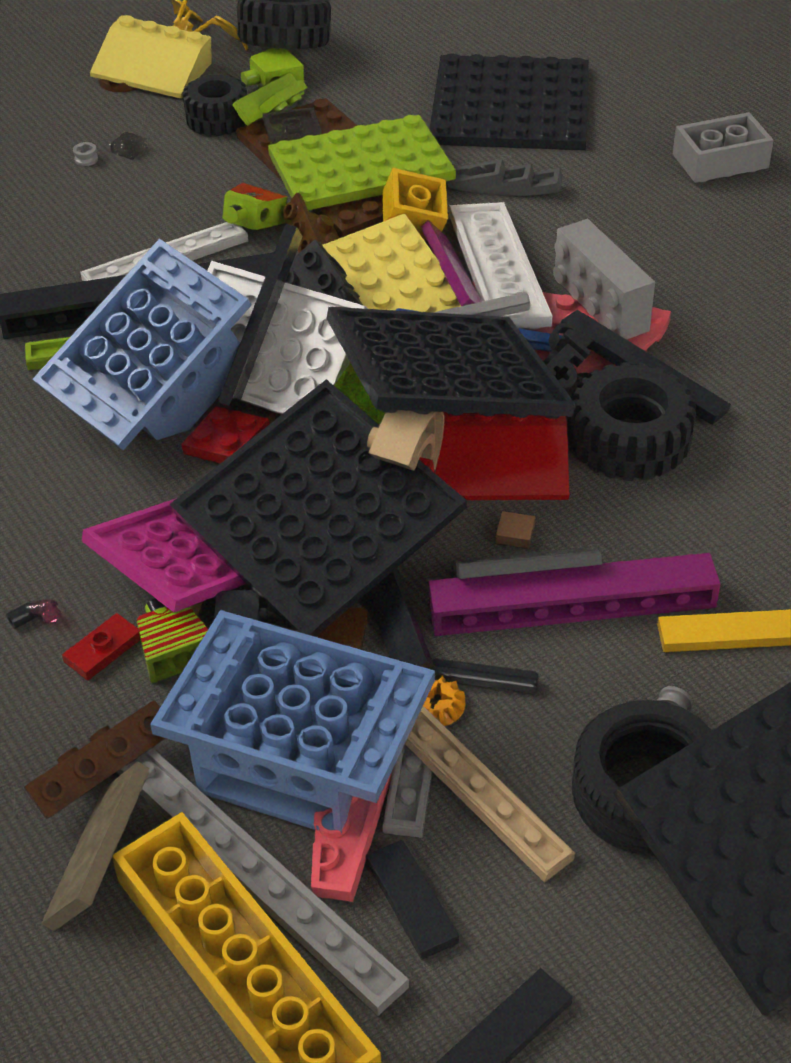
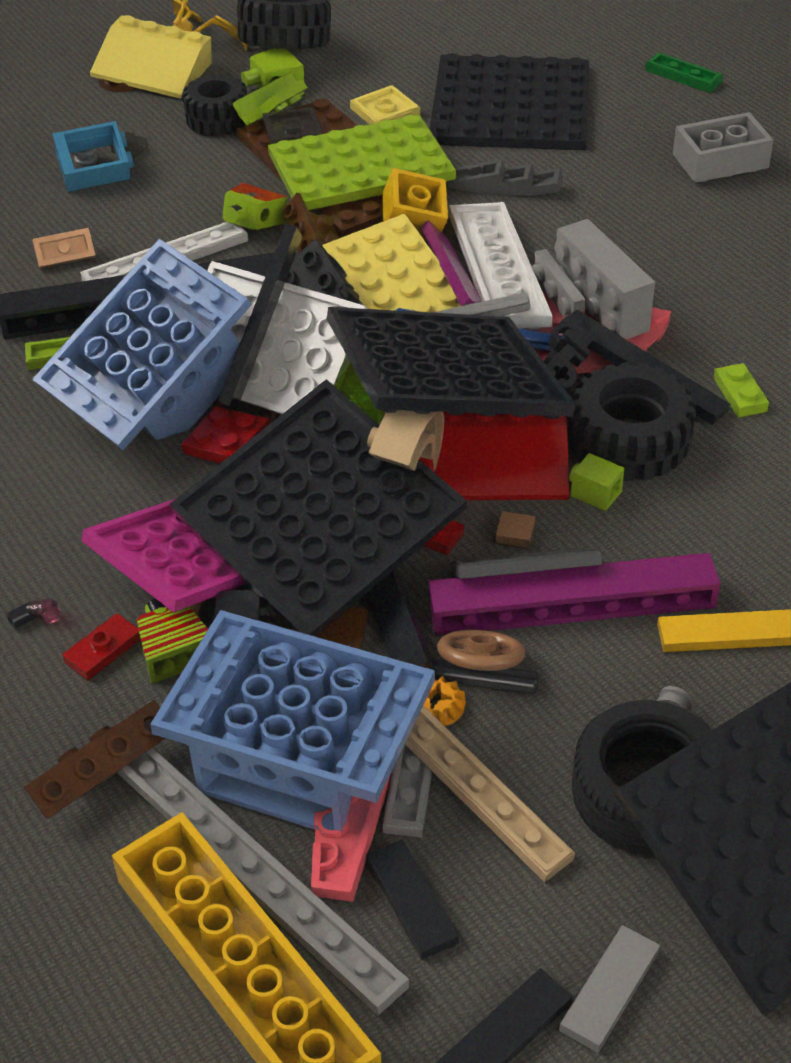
(63, 248): none -> light nougat plate
(91, 138): none -> dark azure window
(96, 847): dark tan tile -> none
(384, 105): none -> light yellow tile
(446, 538): none -> red plate
(481, 650): none -> medium nougat plate
(557, 284): none -> light grey plate
(596, 481): none -> lime brick
(609, 988): none -> light grey tile
(684, 72): none -> green tile
(741, 390): none -> lime plate

